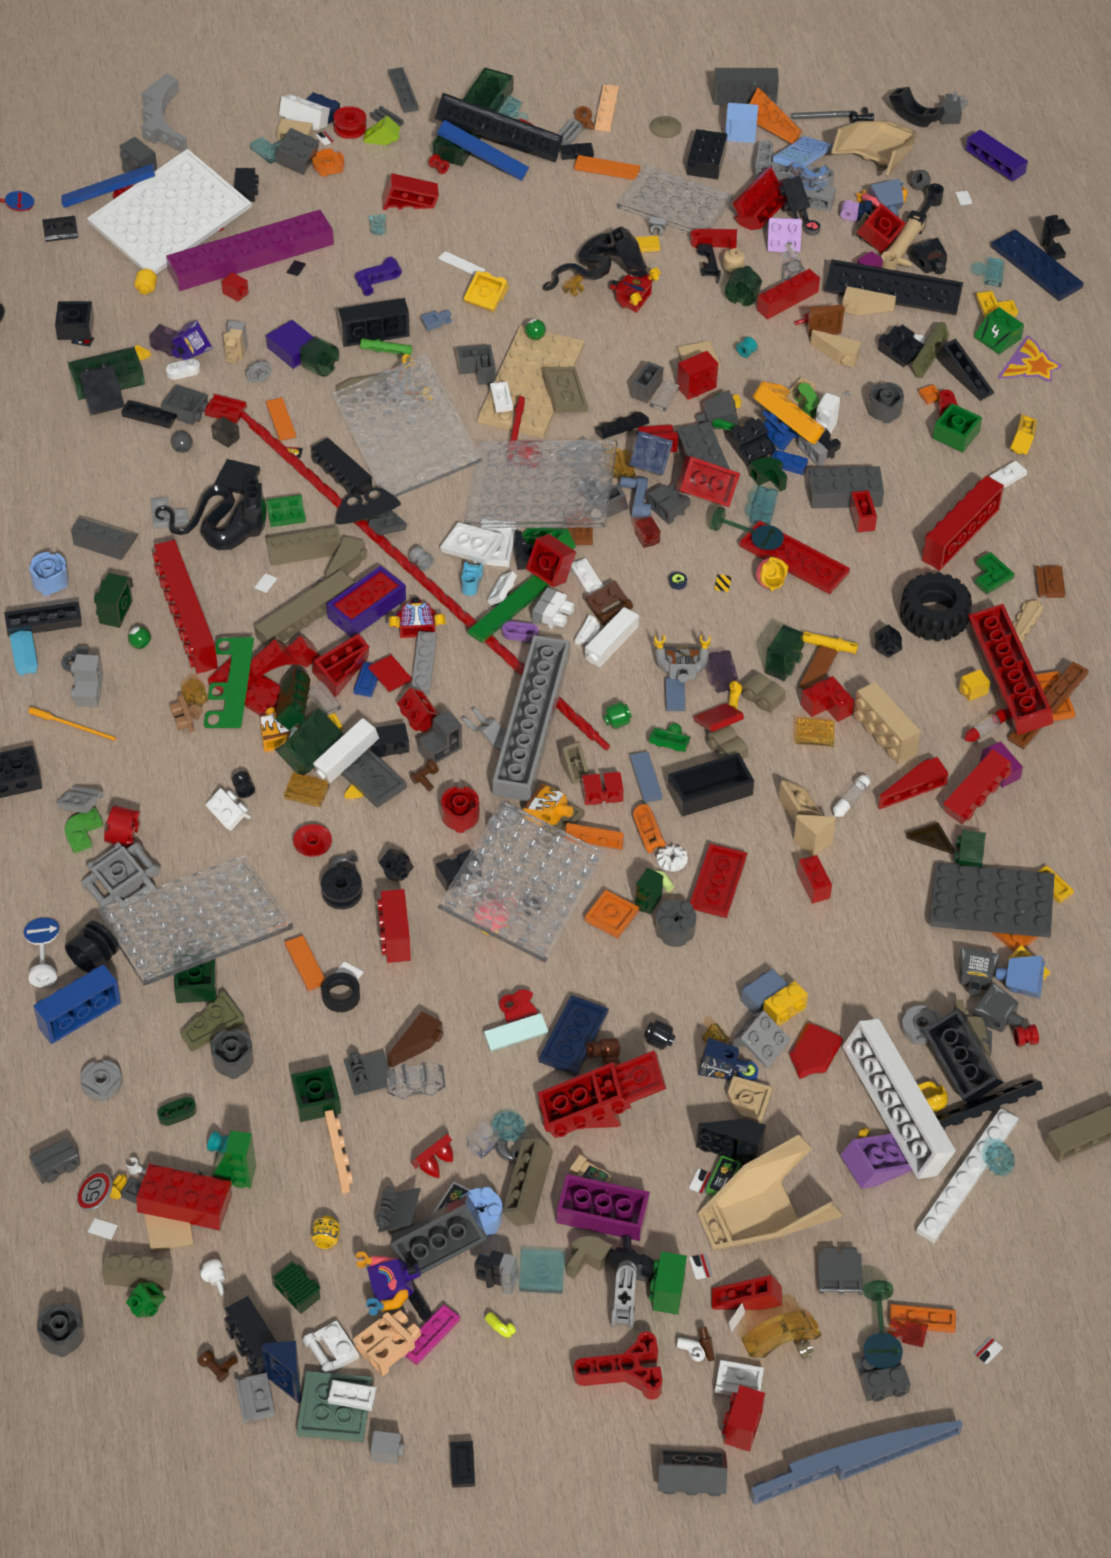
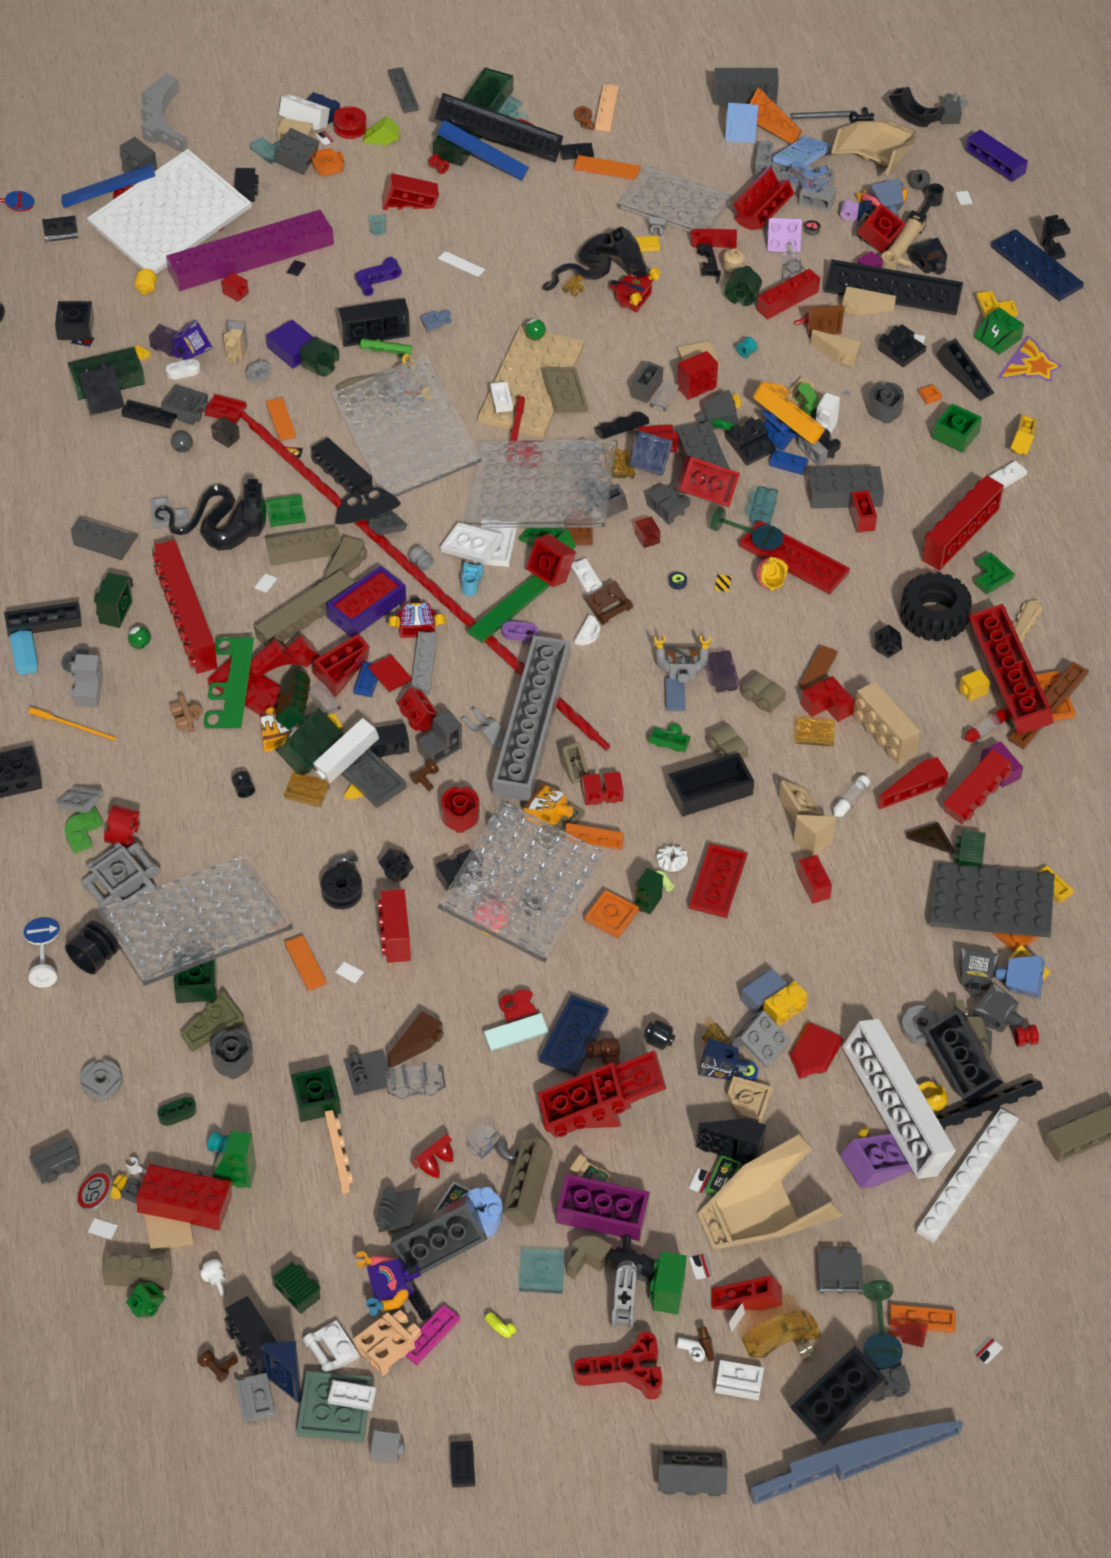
(48, 573): light blue brick -> none
(60, 1329): dark grey brick -> none
(77, 1004): blue brick -> none
(194, 689): clear yellow brick -> none
(227, 808): white bracket -> none
(235, 474): black tile -> none
(312, 840): red dish -> none
(325, 1232): yellow head -> none
(345, 1004): black tyre -> none
(384, 112): dark grey tile -> none
(477, 360): dark grey brick -> none
(486, 291): yellow plate -> none
(498, 1270): hips -> none
(501, 588): white plate -> none
(507, 1119): clear light blue gear -> none
(522, 550): black plate -> none
(551, 609): white hips -> none
(568, 129): light grey tile -> none
(611, 637): white brick -> none
(617, 715): green head -> none
(640, 509): sand blue beam -> none
(646, 777): sand blue tile -> none
(648, 828): orange plate -> none
(665, 126): dark tan dish -> none
(675, 922): dark grey brick -> none
(707, 154): black brick -> none
(718, 717): red tile -> none
(736, 689): yellow arm -> none
(743, 1417): red brick -> none
(766, 470): dark green brick -> none
(784, 653): clear green brick -> none
(794, 197): black hinge -> none
(833, 643): yellow pin -> none
(839, 1395): none -> black brick
(930, 349): olive plate -> none
(946, 398): red leg -> none
(993, 271): clear light blue plate -> none
(1000, 1150): clear light blue gear -> none
(1050, 581): dark orange plate -> none

